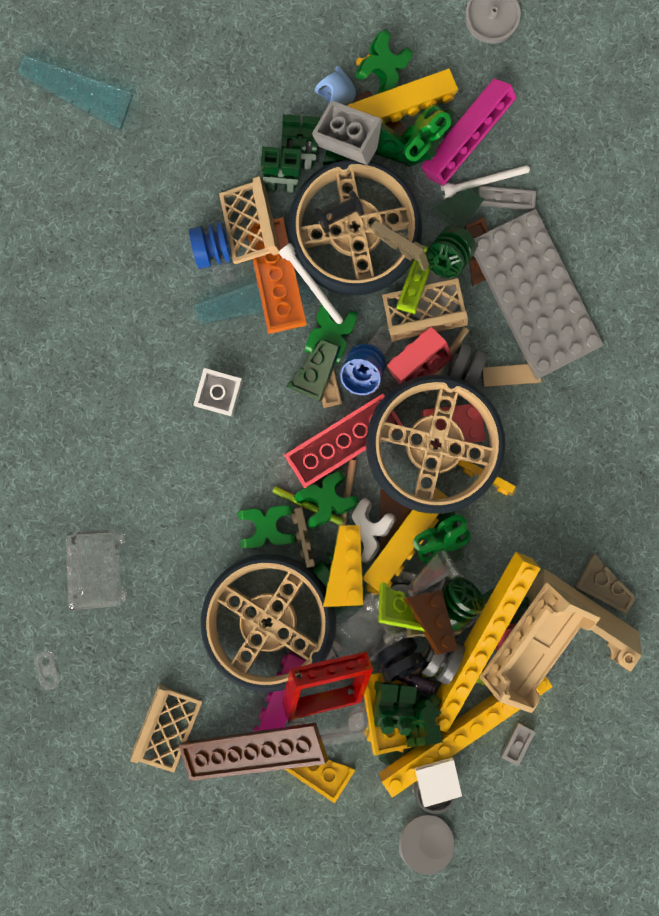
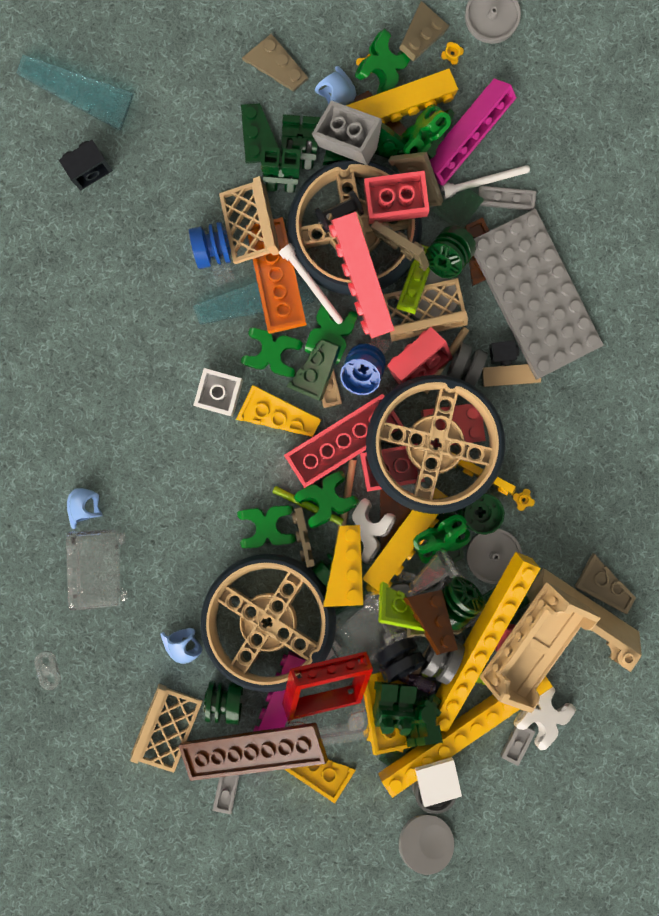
(76, 505): none -> light blue piece
(85, 164): none -> black brick
(177, 648): none -> light blue piece
(223, 702): none -> dark green wheel
(225, 794): none -> light grey tile
(255, 132): none -> dark green wing
(271, 352): none -> green piece
(272, 411): none -> yellow wing
(276, 63): none -> dark tan wing
(362, 275): none -> coral brick
(396, 197): none -> coral brick
(397, 464): none -> coral brick
(420, 162): none -> dark tan wing
(422, 32): none -> dark tan wing
(452, 47): none -> yellow plate
(489, 519): none -> dark green wheel
(491, 554): none -> light grey piece
(503, 352): none -> black brick
(528, 500): none -> yellow plate
(546, 719): none -> white piece

